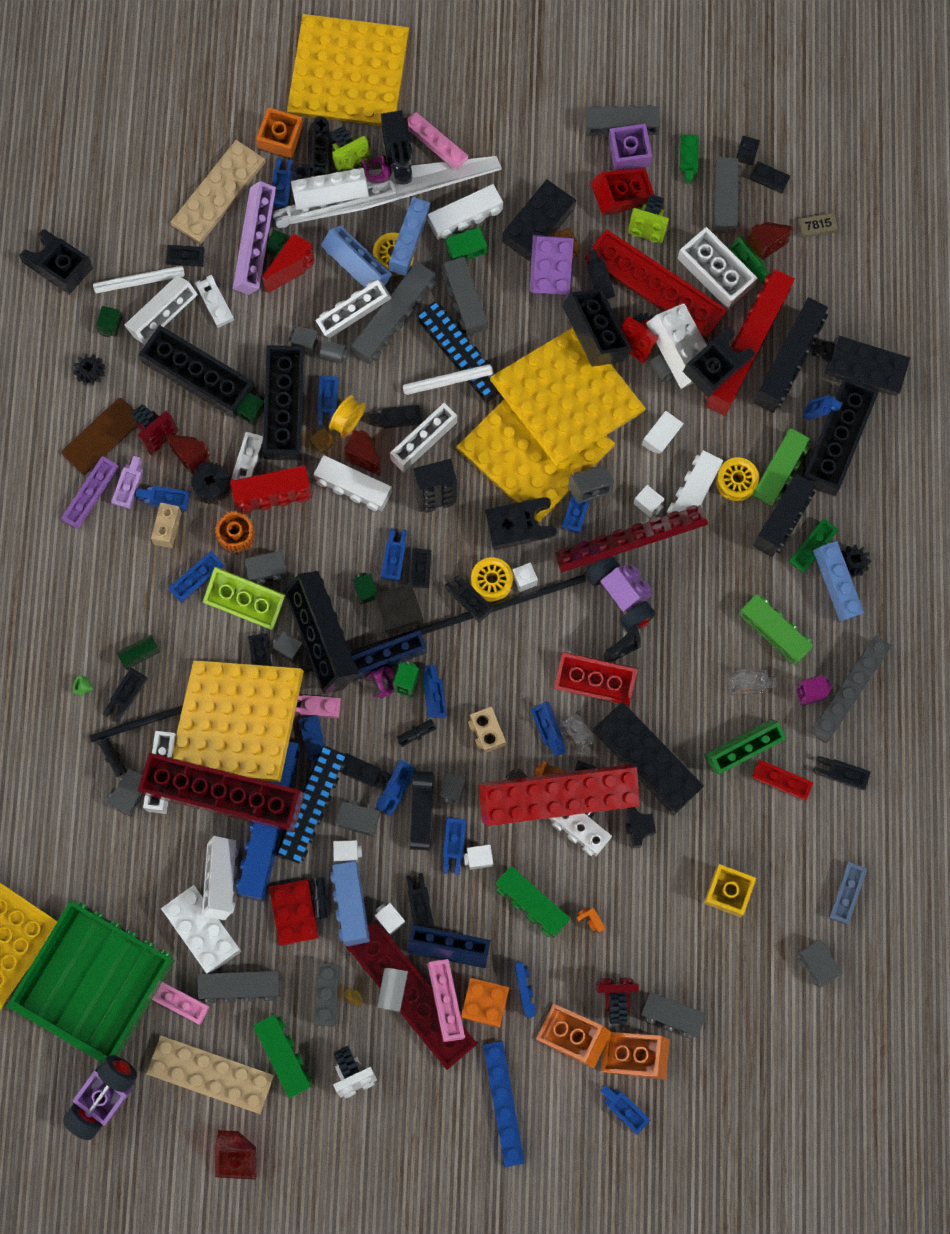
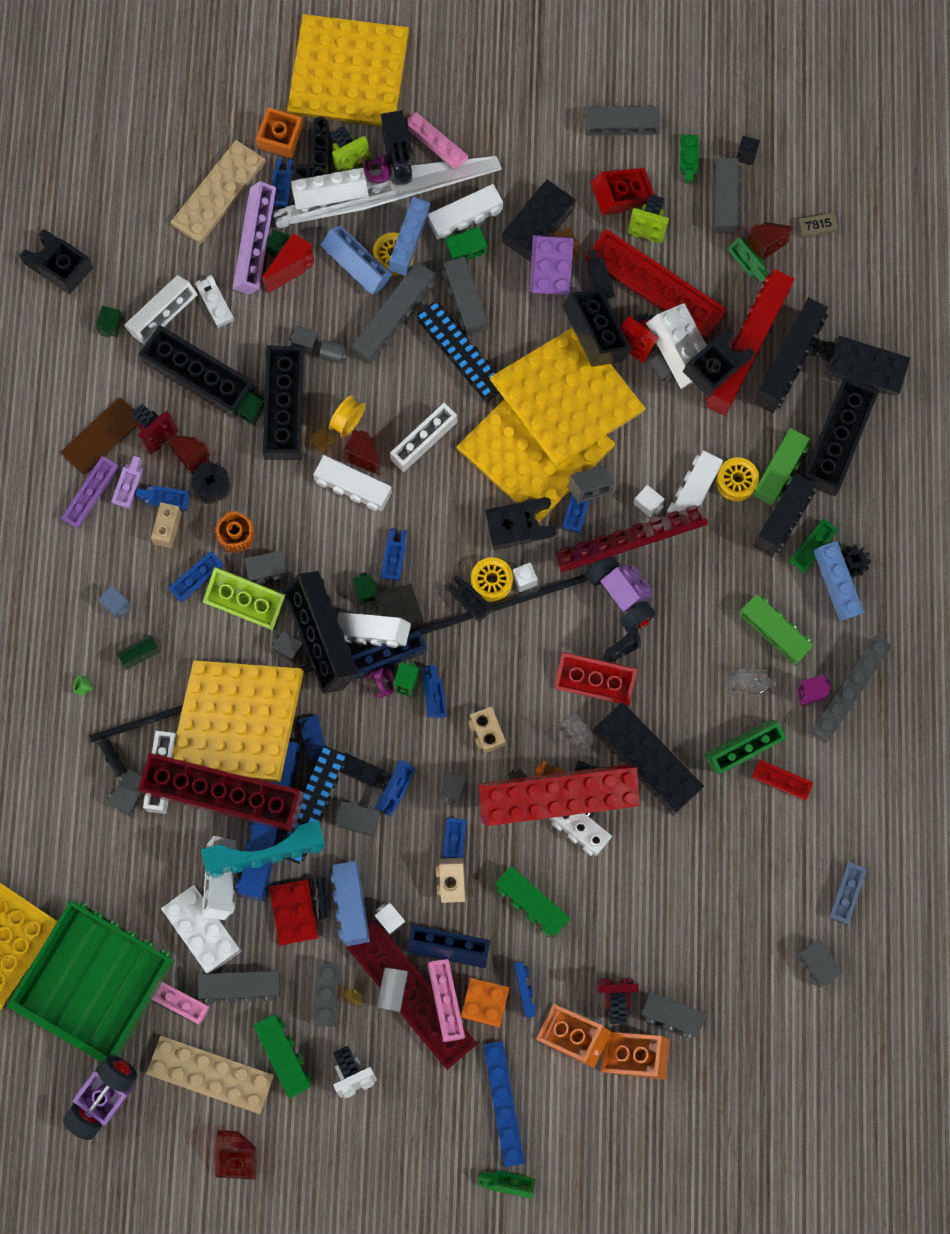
(82, 368): black gear -> none
(114, 602): none -> sand blue brick
(125, 693): black hinge -> none
(138, 279): white axle -> none
(185, 255): black plate -> none
(222, 859): none -> teal arch
(248, 455): white plate -> none
(260, 650): black plate -> none
(271, 490): red brick -> none
(321, 706): bright pink hinge -> none
(327, 397): blue hinge -> none
(346, 851): white brick -> none
(353, 309): white brick -> none
(374, 629): none -> white brick
(396, 417): black hinge -> none
(416, 733): black pin -> none
(420, 568): black plate -> none
(420, 903): black hinge -> none
(421, 810): black beam -> none
(435, 485): black brick -> none
(447, 379): white axle -> none
(451, 868): none -> tan brick
(478, 857): white brick -> none
(507, 1183): none -> green hinge
(549, 728): blue hinge -> none
(594, 923): orange bracket -> none
(625, 1109): blue hinge -> none
(630, 147): medium lavender brick -> none
(639, 826): black brick -> none
(662, 433): white brick -> none
(717, 268): white brick -> none
(730, 890): yellow brick -> none
(769, 177): black plate -> none
(821, 407): blue hinge -> none
(843, 773): black hinge -> none

